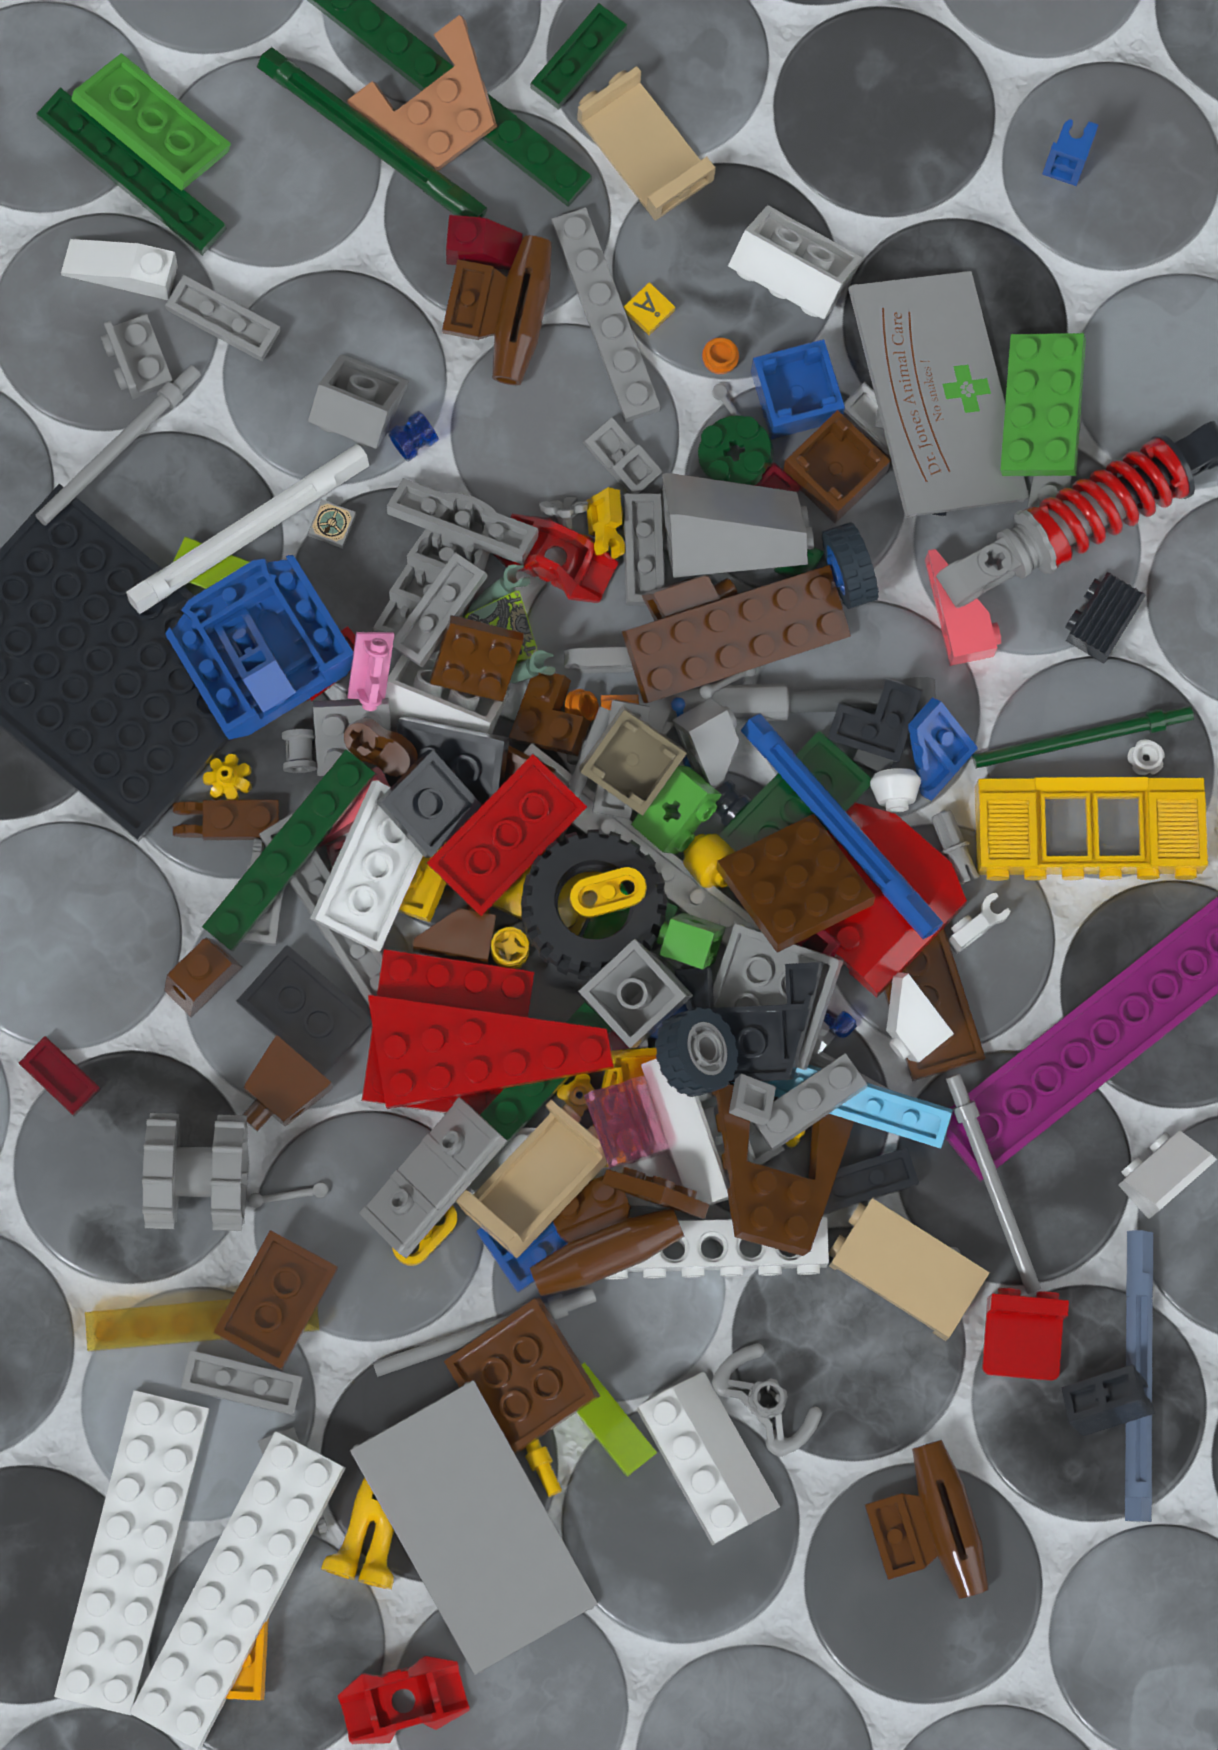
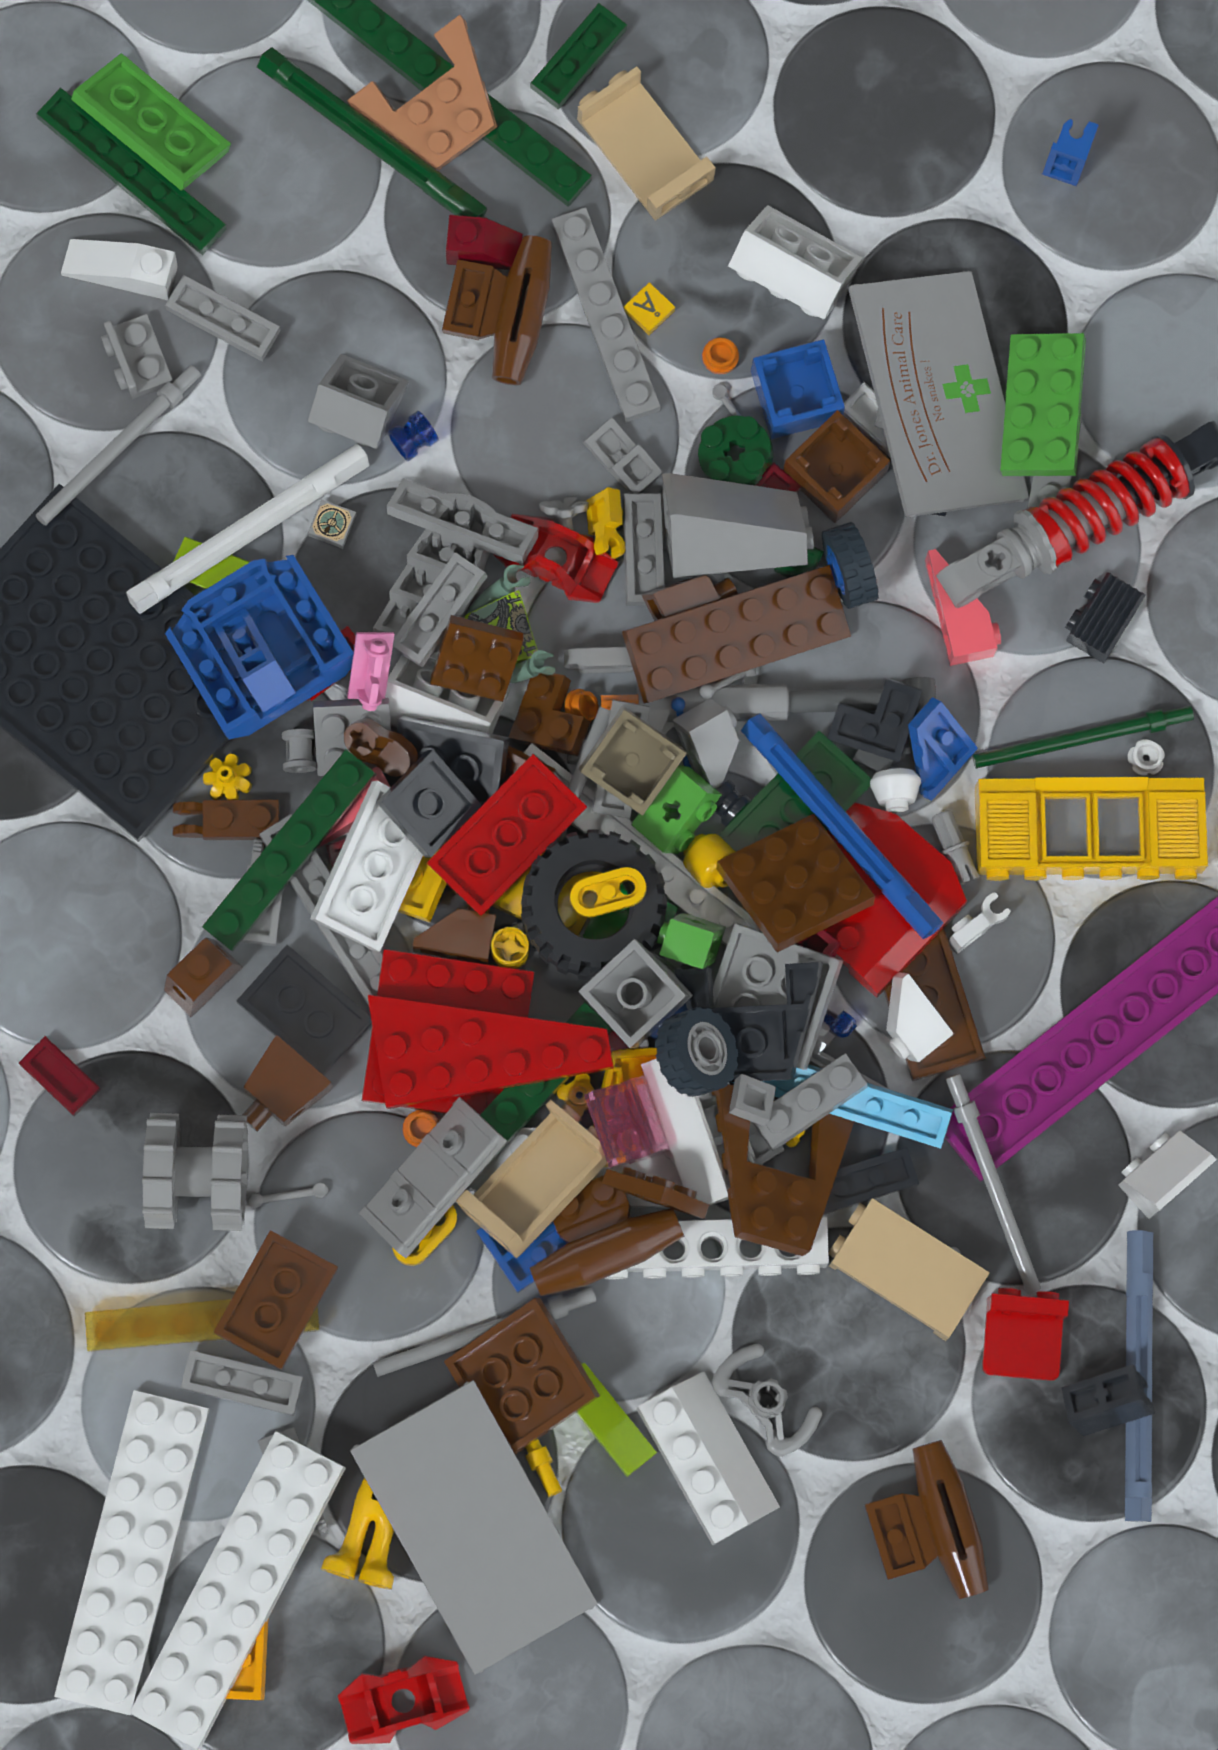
(418, 1125): none -> orange plate

